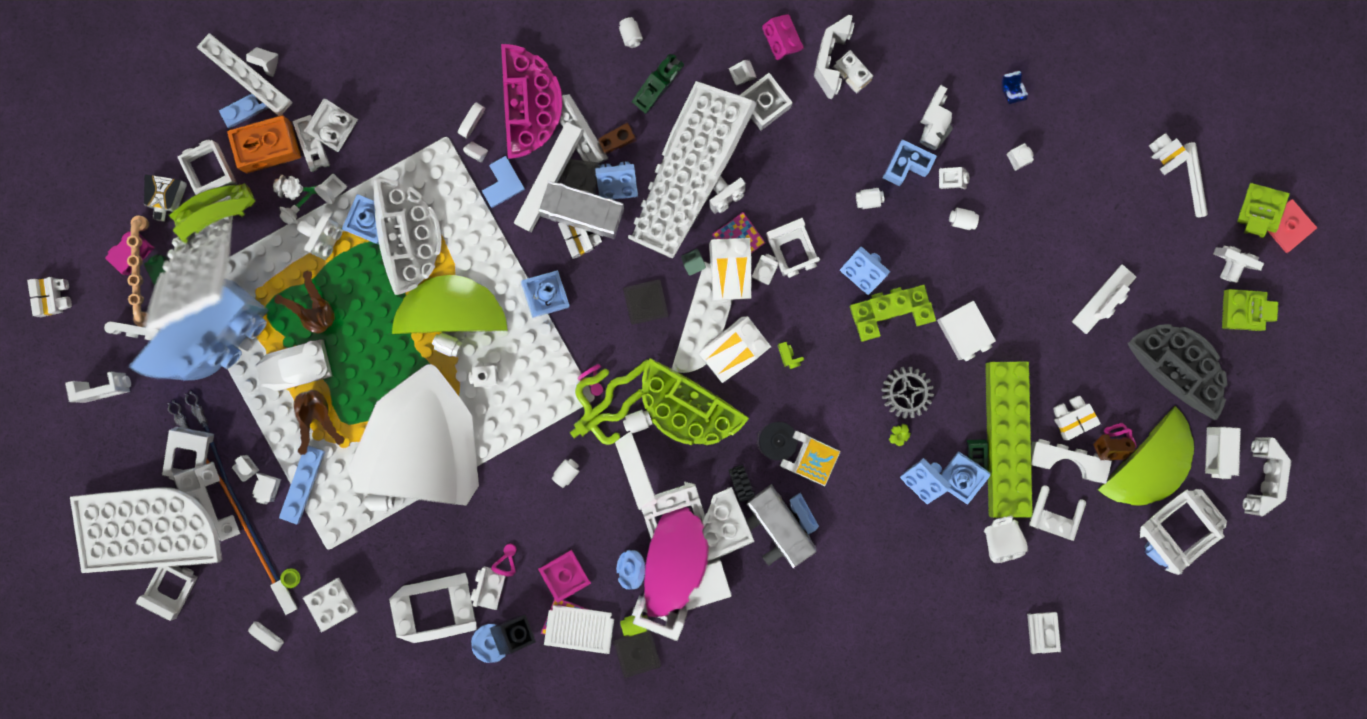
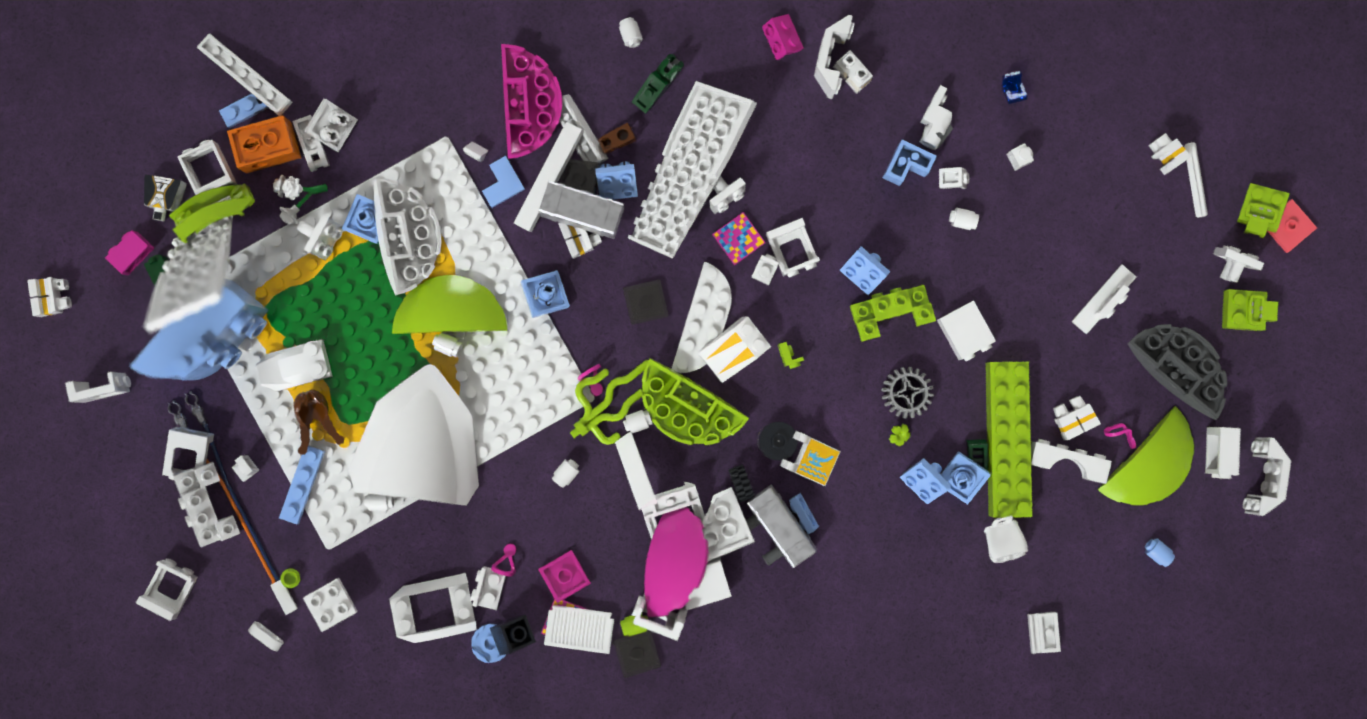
(131, 331): white plate -> none
(138, 224): light nougat bar -> none
(142, 530): white plate -> none
(265, 59): white tile -> none
(266, 488): white window -> none
(314, 319): reddish brown hair -> none
(330, 189): white tile -> none
(471, 120): white beam -> none
(491, 376): white brick -> none
(631, 569): light blue tile -> none
(693, 262): sand green slope -> none
(730, 268): white slope -> none
(742, 72): white slope -> none
(770, 101): white brick -> none
(869, 198): white brick -> none
(1055, 523): white plate -> none
(1114, 448): reddish brown leg -> none
(1165, 545): white wedge -> none

